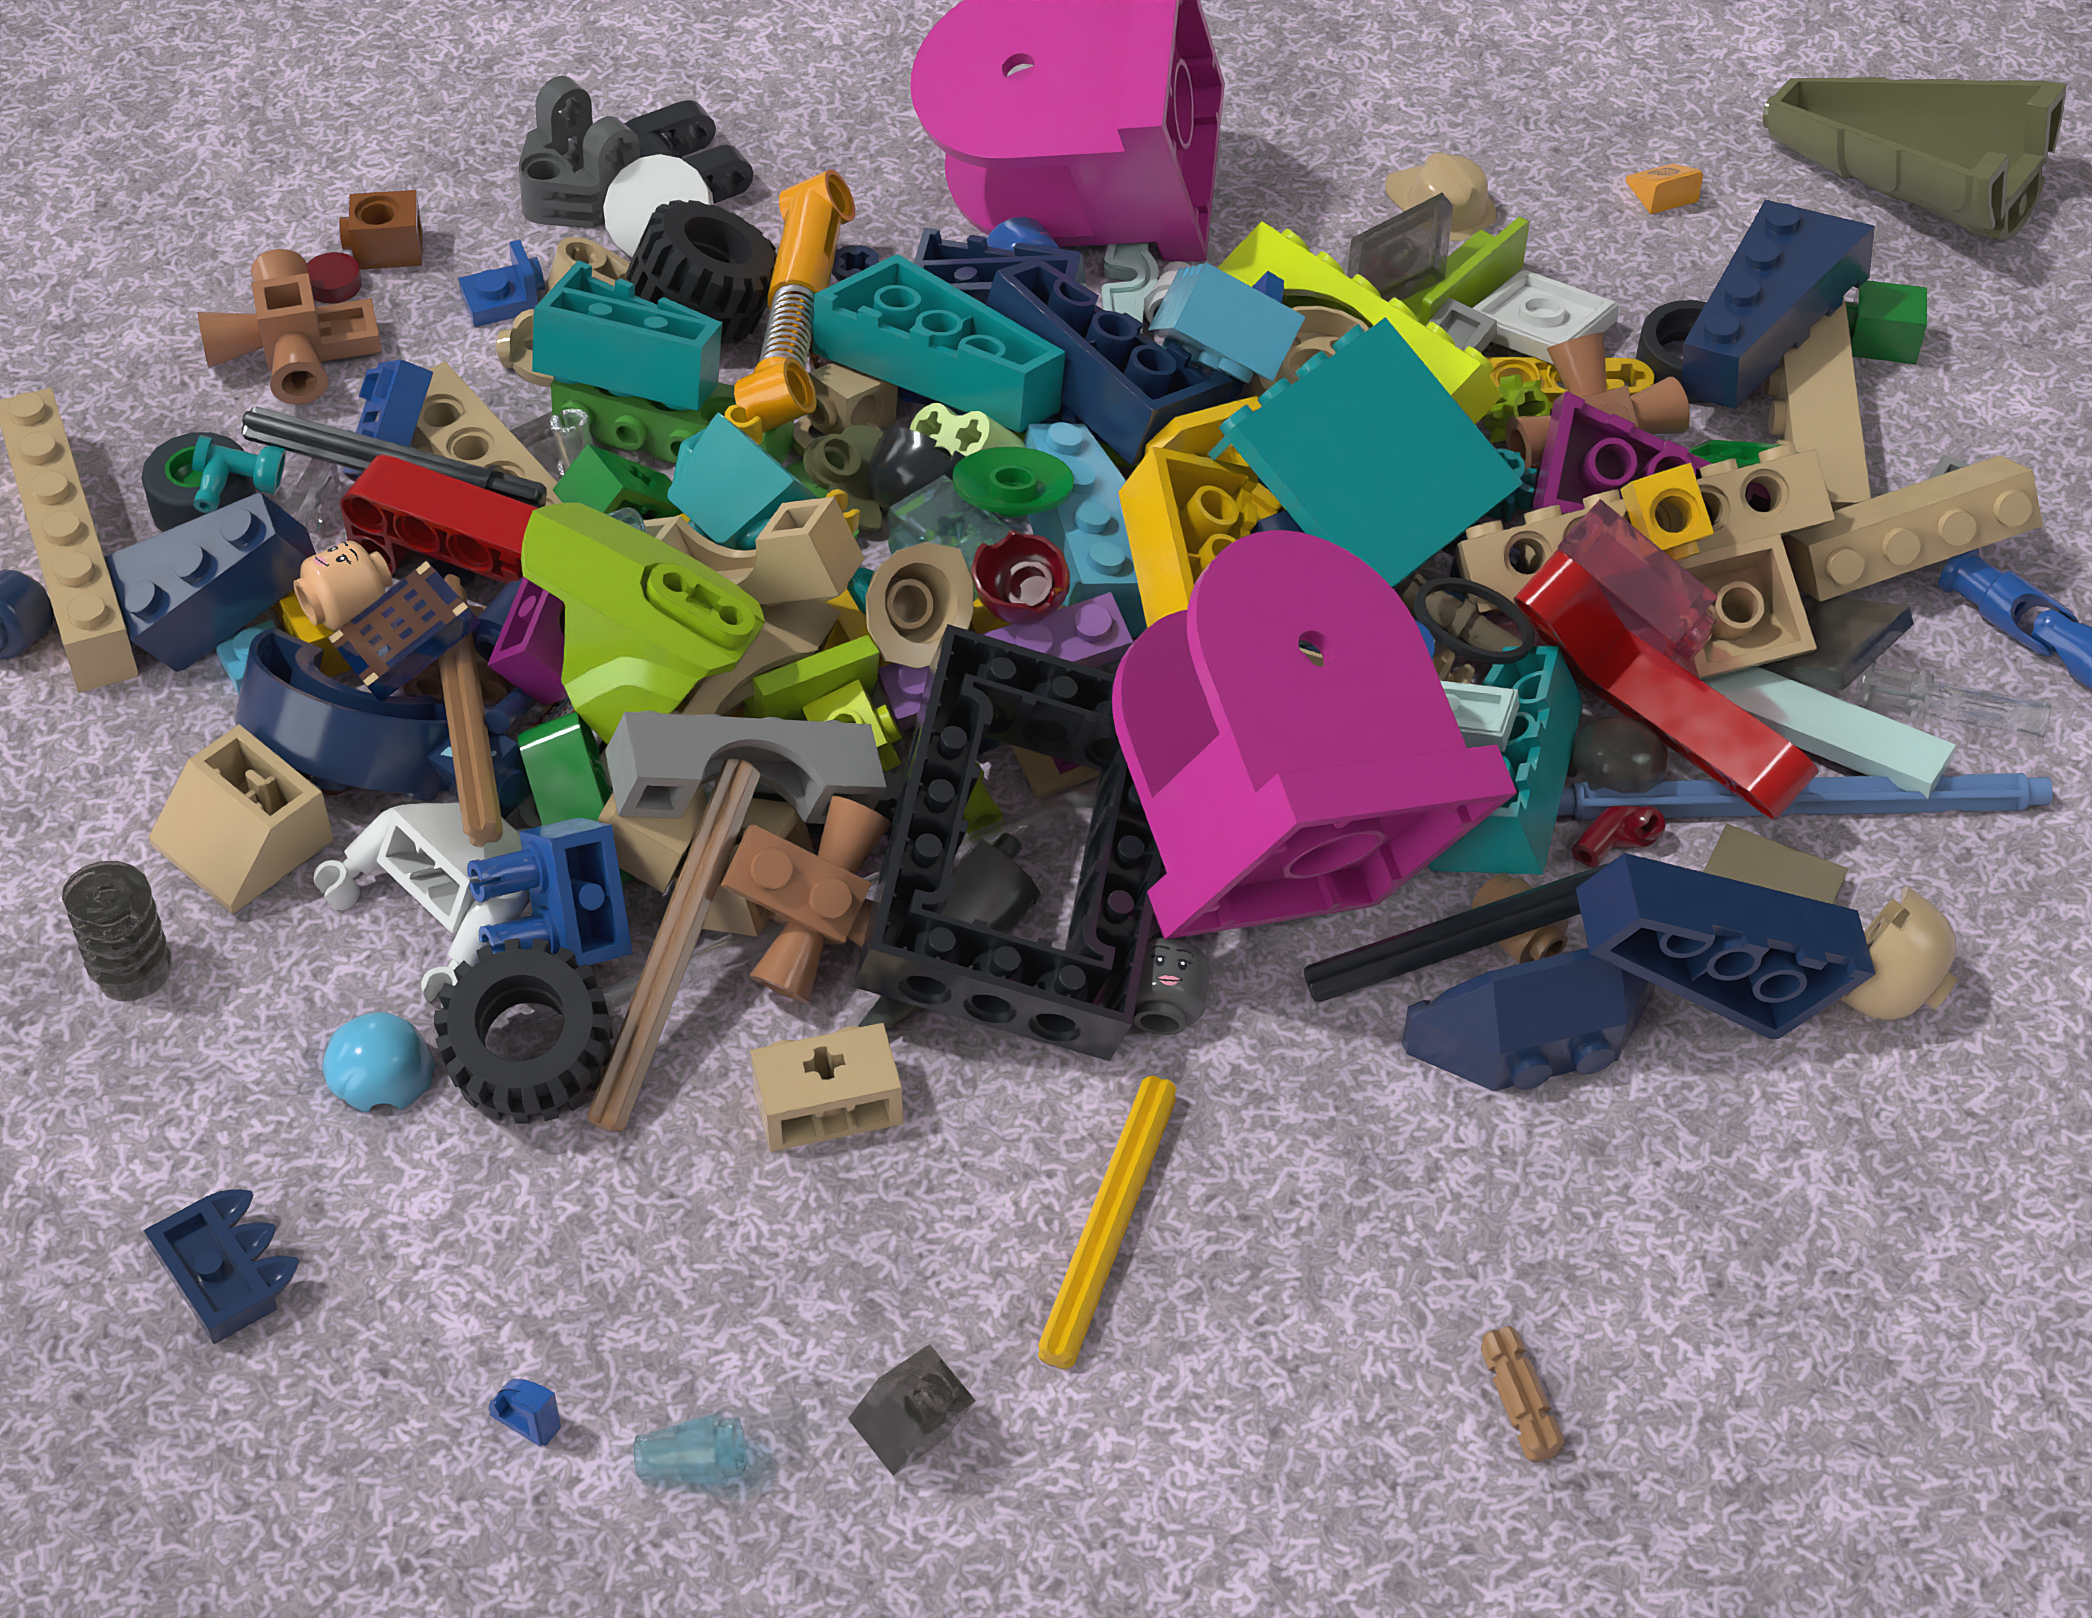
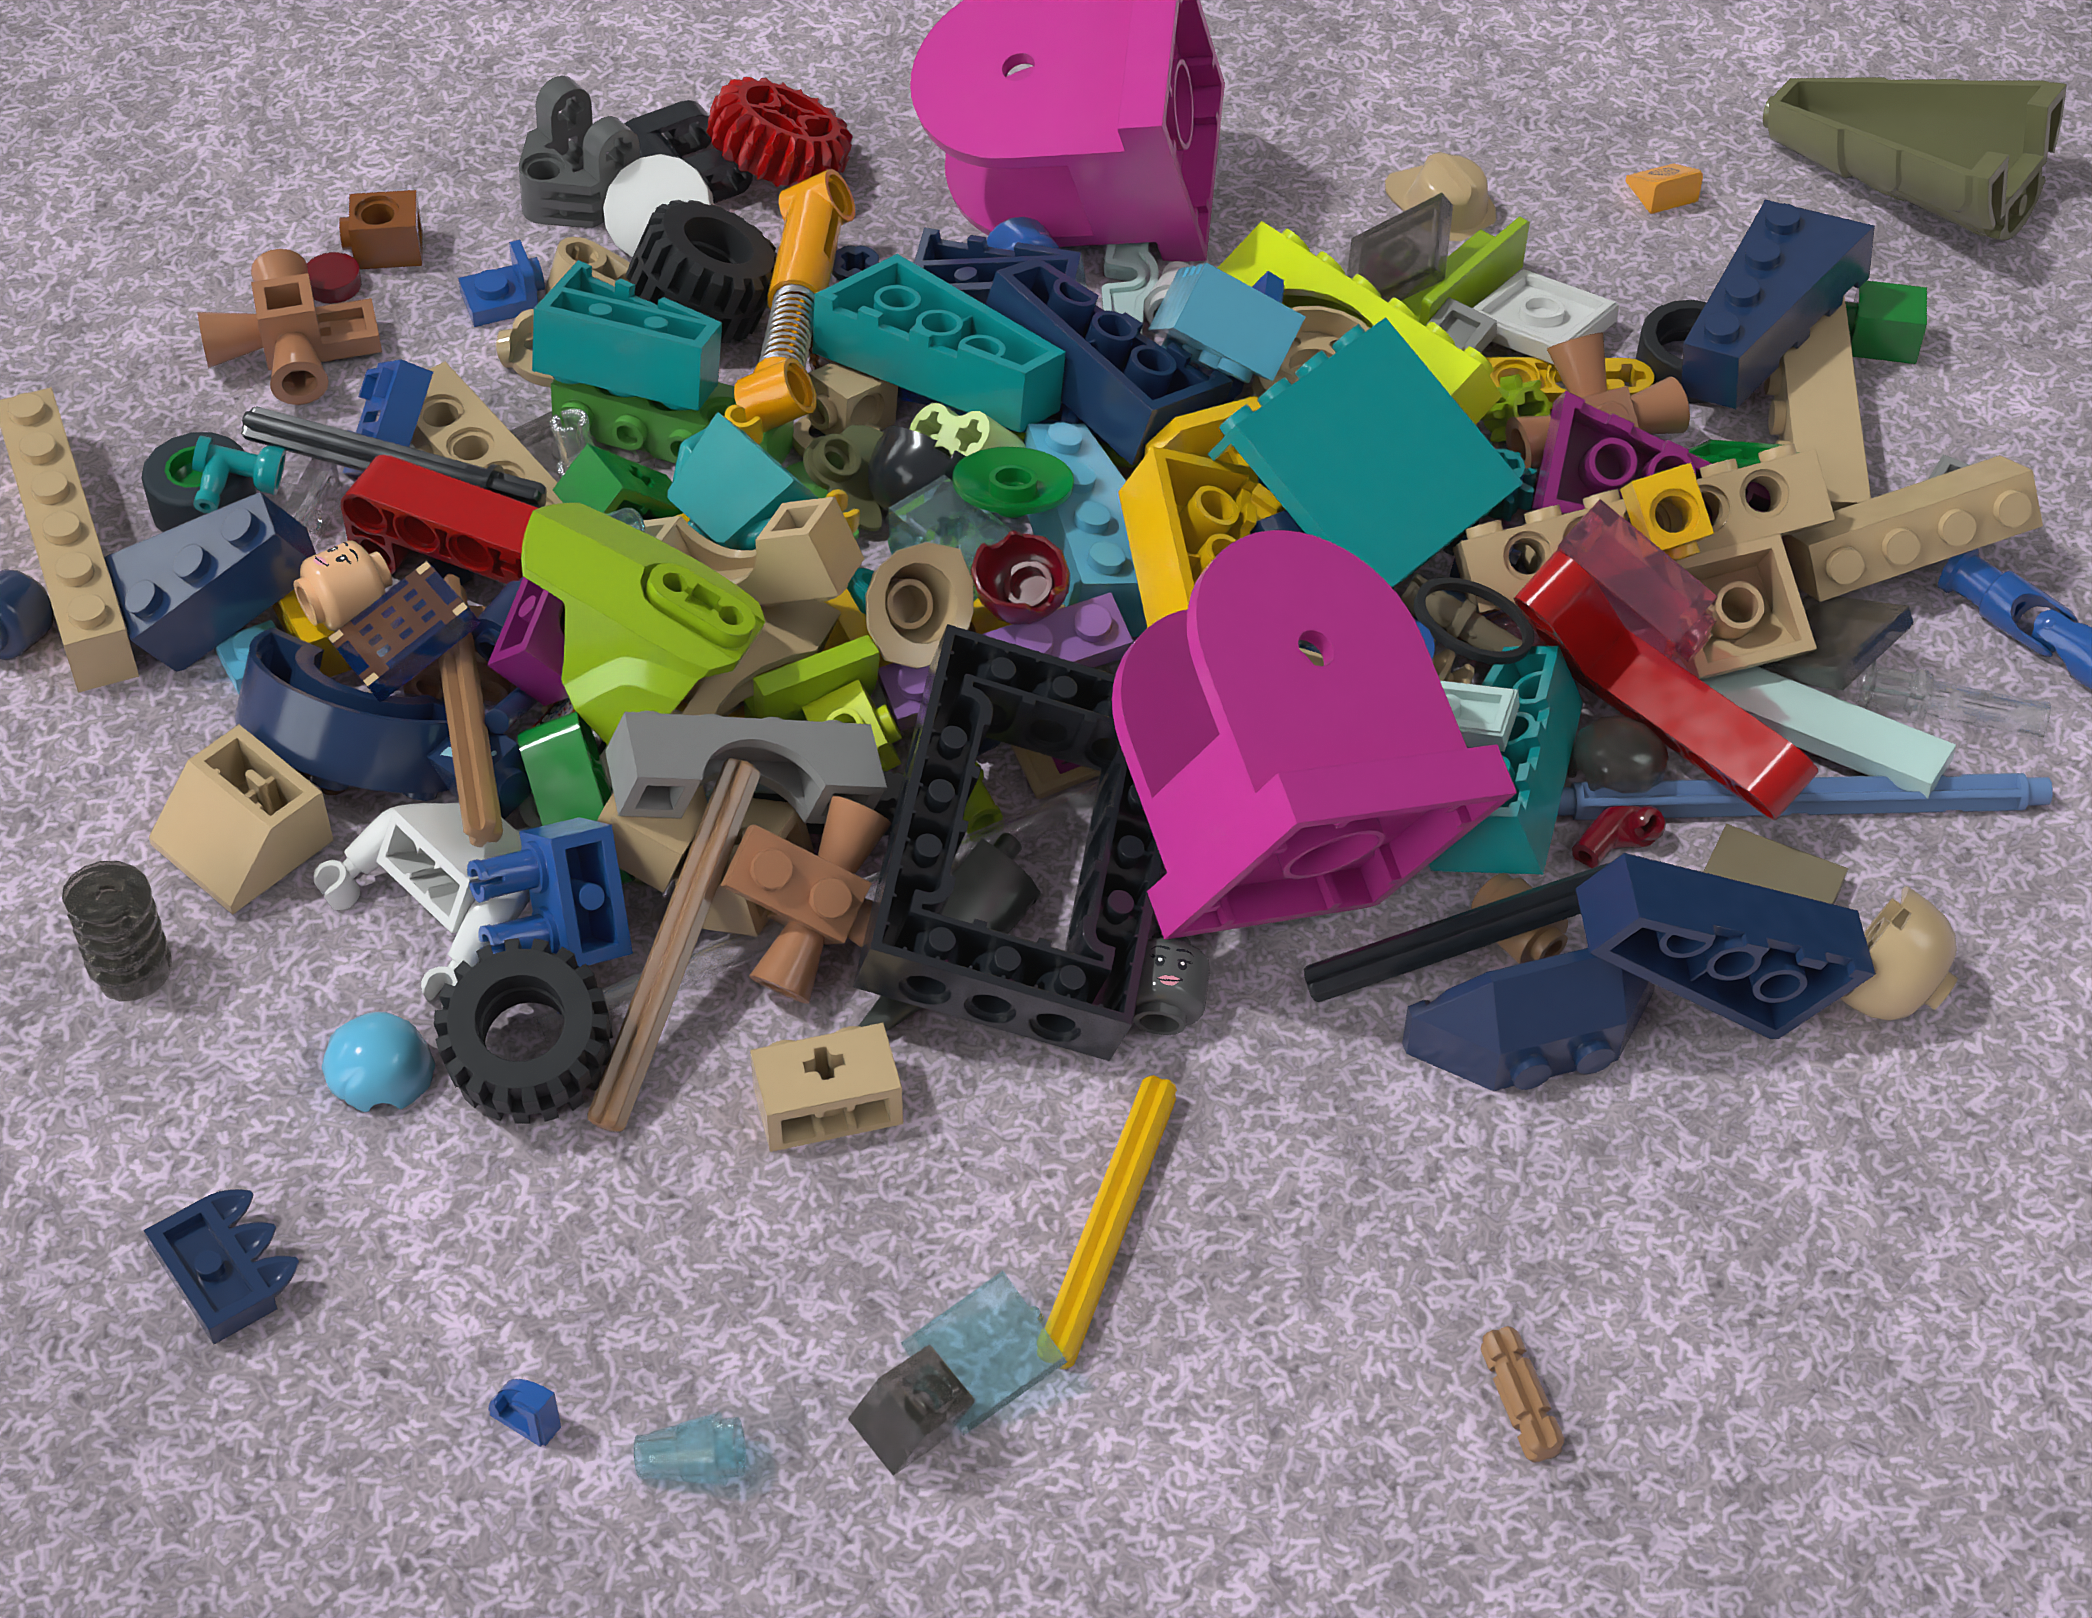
(777, 131): none -> red gear
(991, 1347): none -> clear light blue piece

